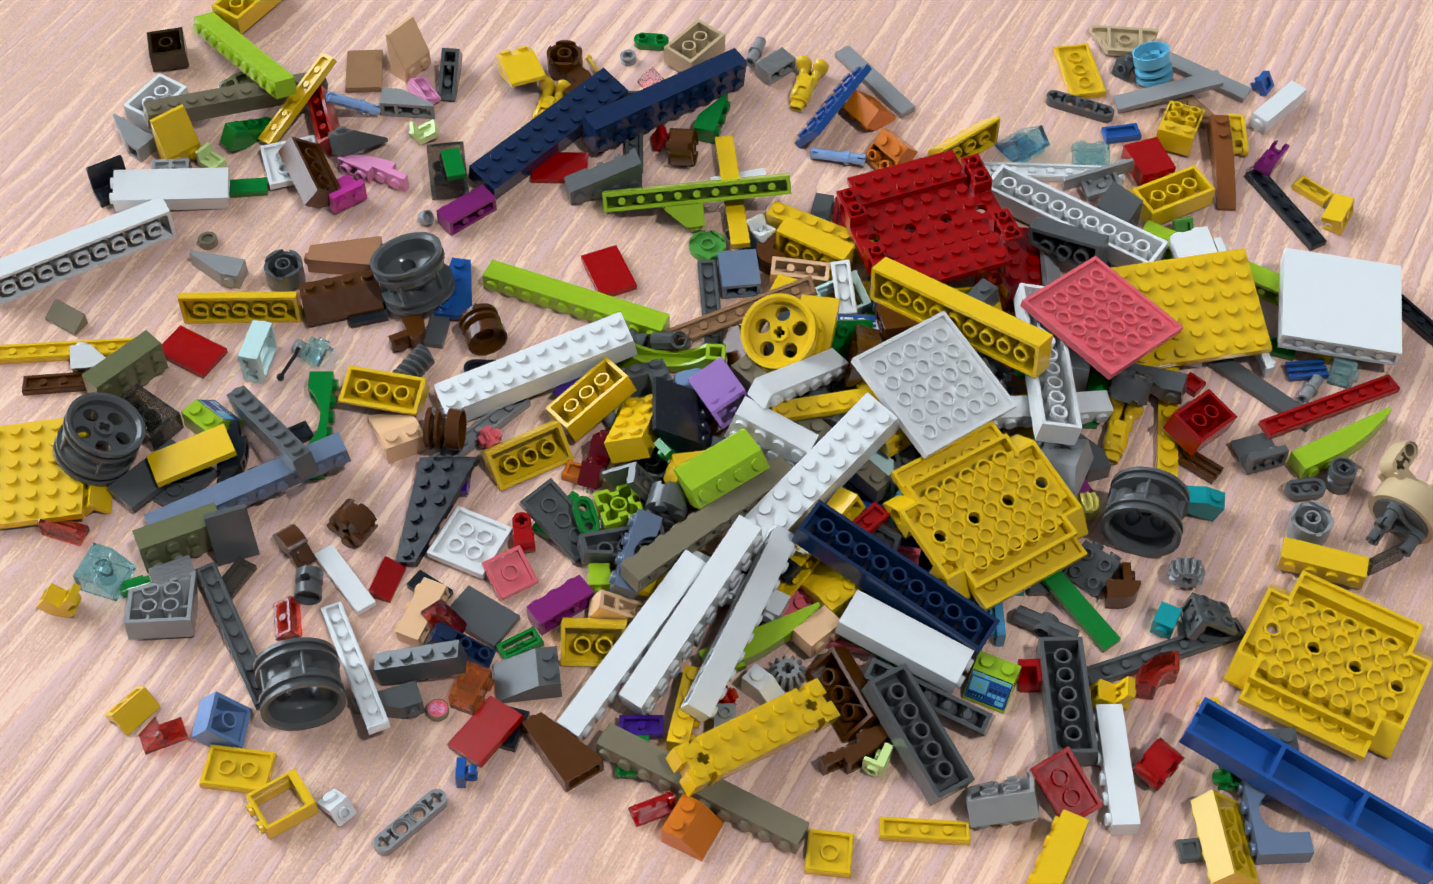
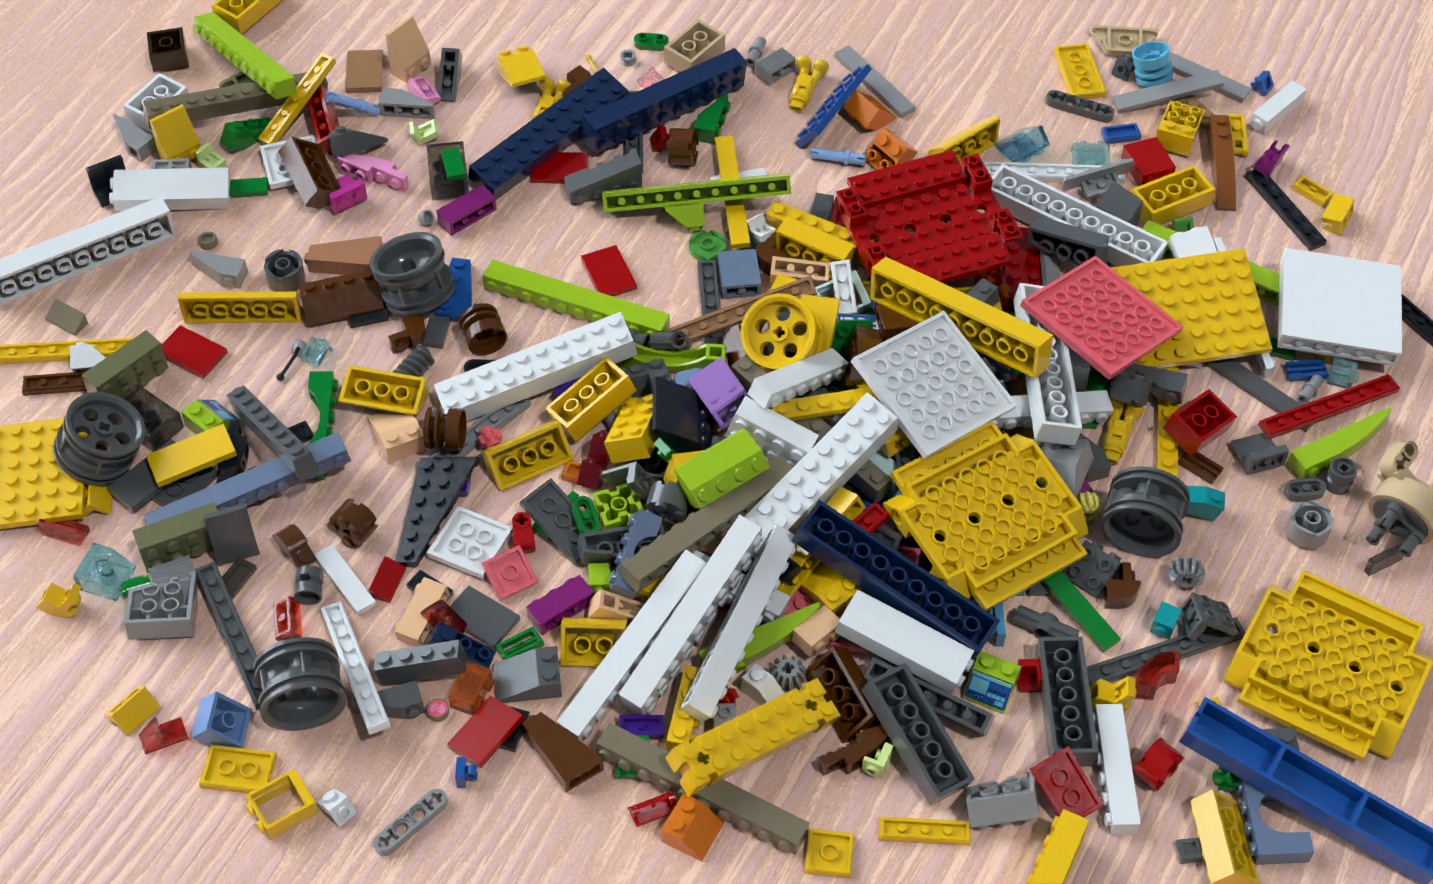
(257, 351): light aqua window -> none
(563, 58): reddish brown brick -> none
(1194, 384): red tile -> none
(1323, 562): yellow brick -> none

